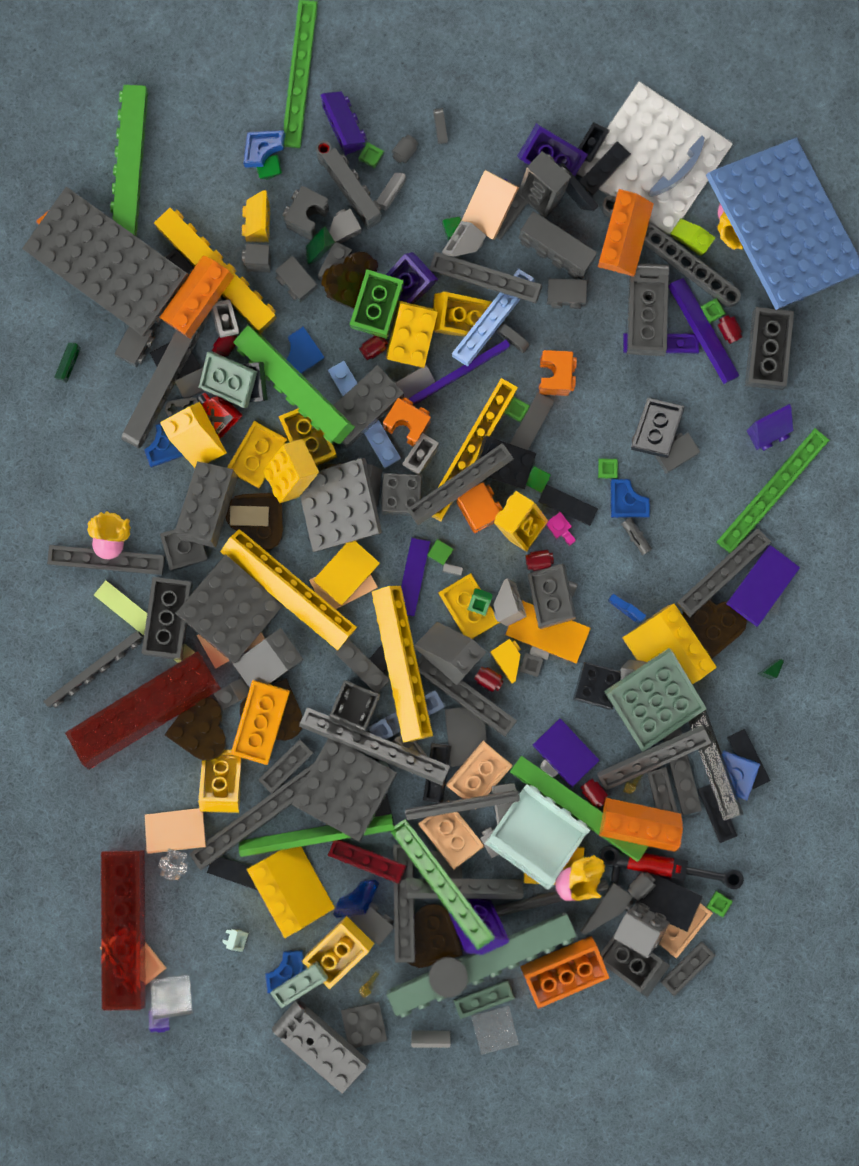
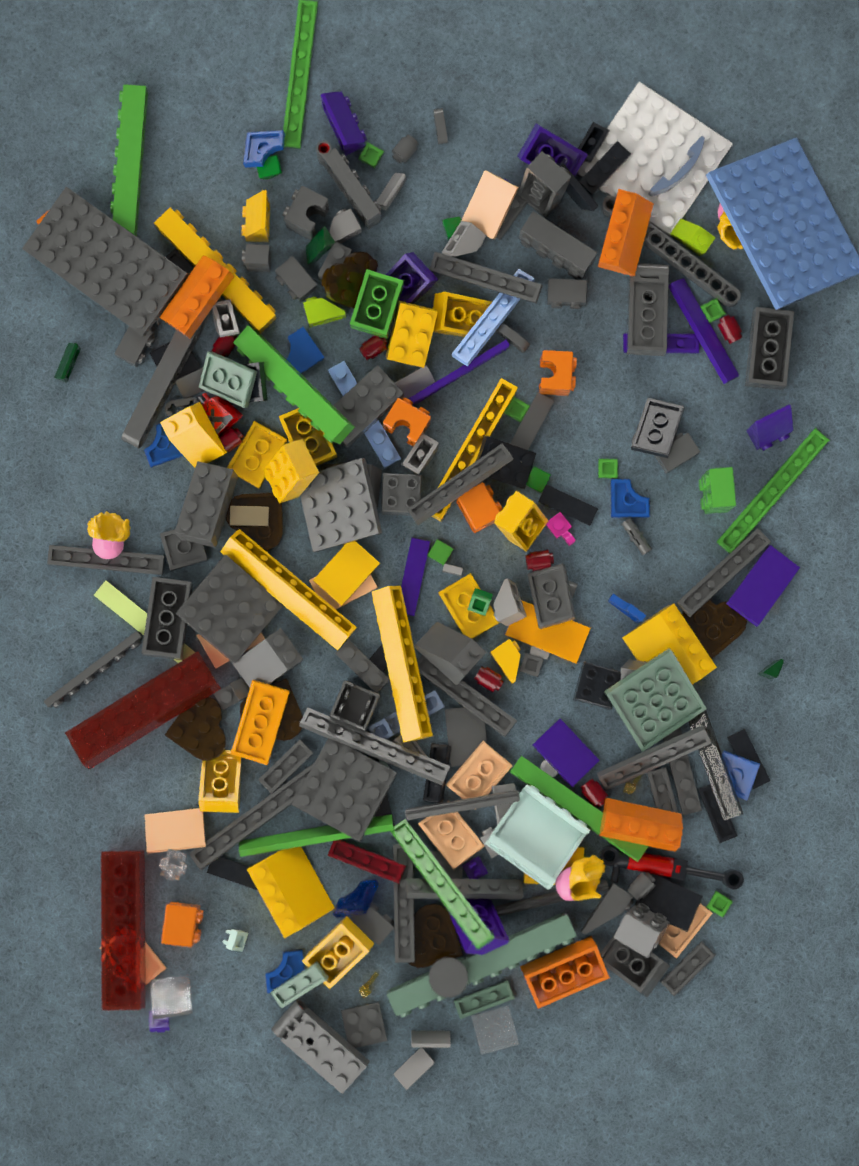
(181, 924): none -> orange piece
(231, 439): none -> dark red brick
(321, 311): none -> lime slope
(414, 1068): none -> light grey slope
(475, 868): none -> dark purple tile
(717, 490): none -> bright green brick

